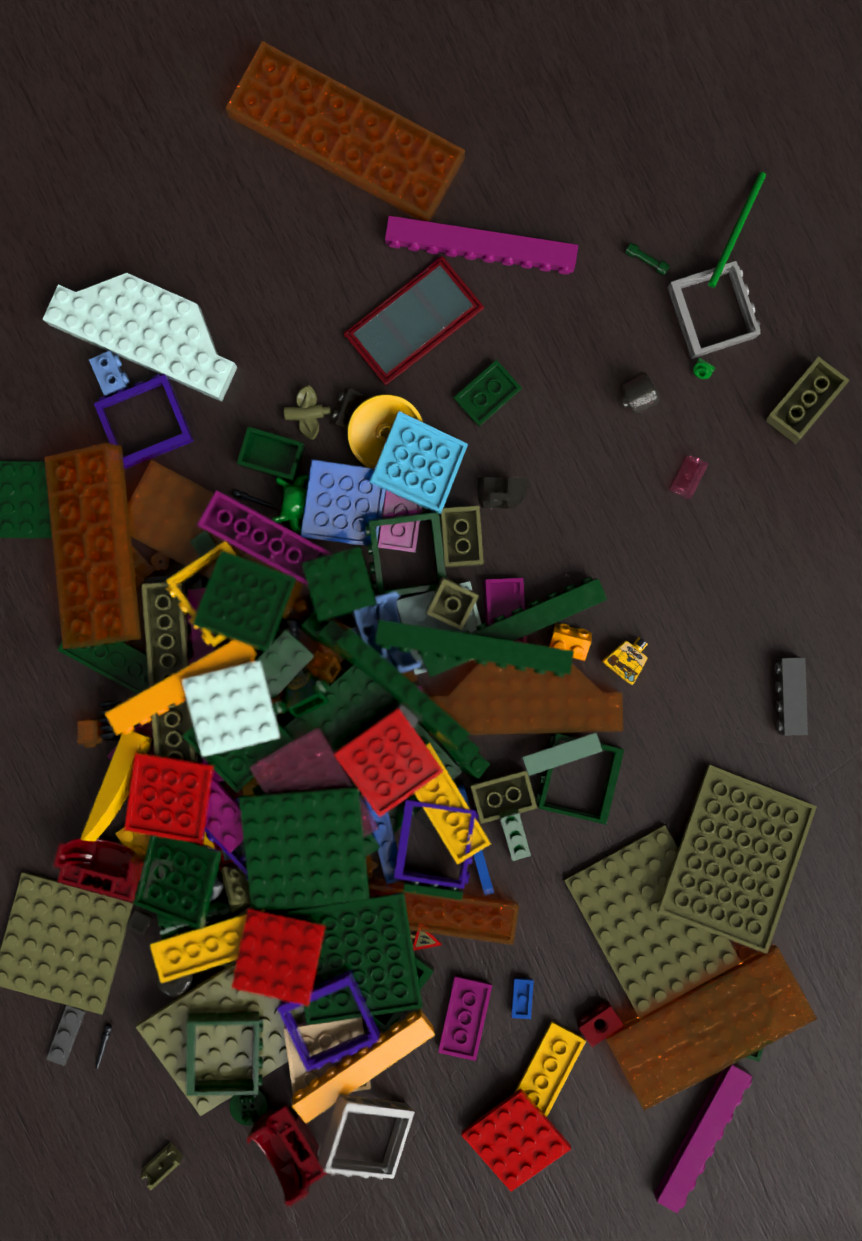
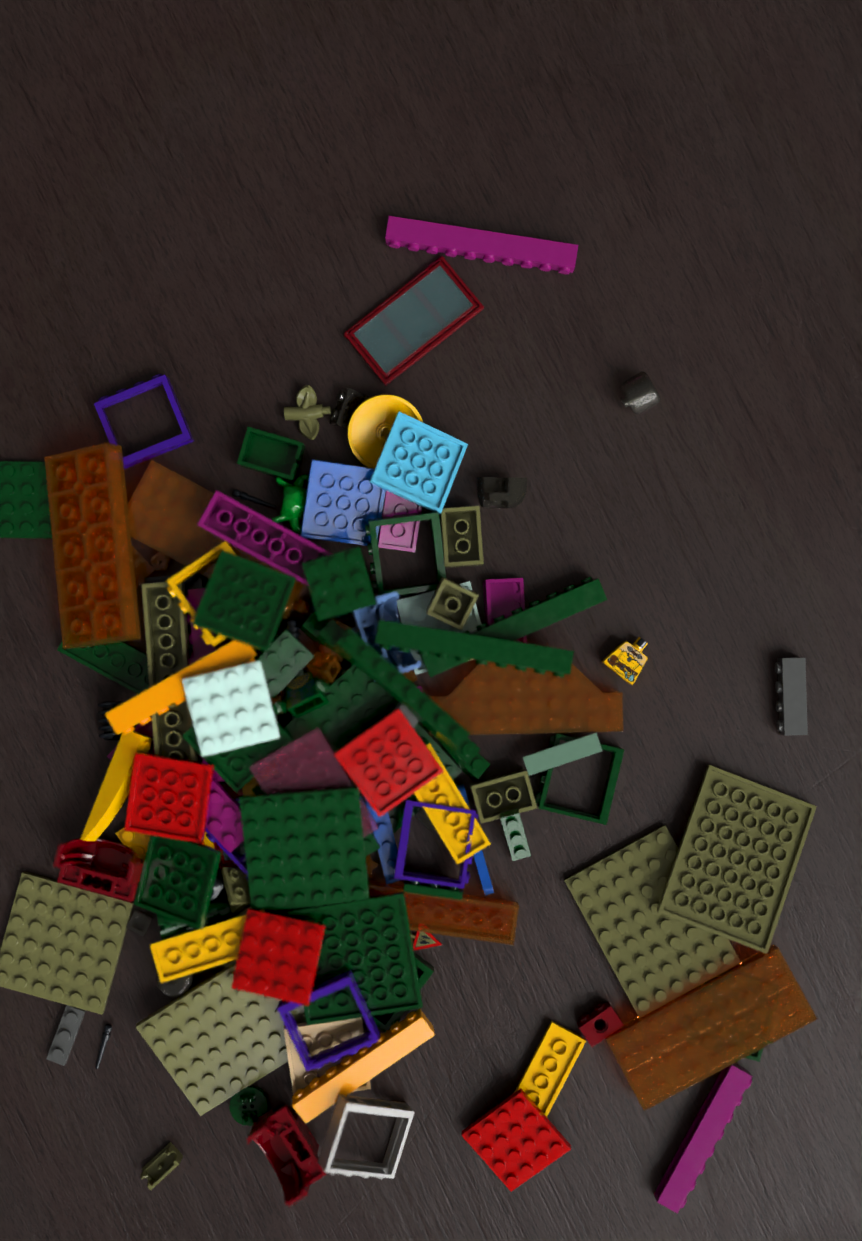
(89, 733): clear orange brick -> none
(109, 373): medium blue brick -> none
(145, 328): light aqua brick -> none
(203, 543): clear green plate -> none
(223, 1087): dark green window -> none
(345, 132): clear orange brick -> none
(465, 1018): magenta plate -> none
(487, 393): dark green plate -> none
(522, 998): blue plate -> none
(571, 639): light orange bracket -> none
(633, 250): dark green bar -> none
(689, 477): clear pink hinge -> none
(703, 369): green plate -> none
(737, 229): green piece -> none
(741, 291): light grey window -> none
(807, 400): olive brick -> none

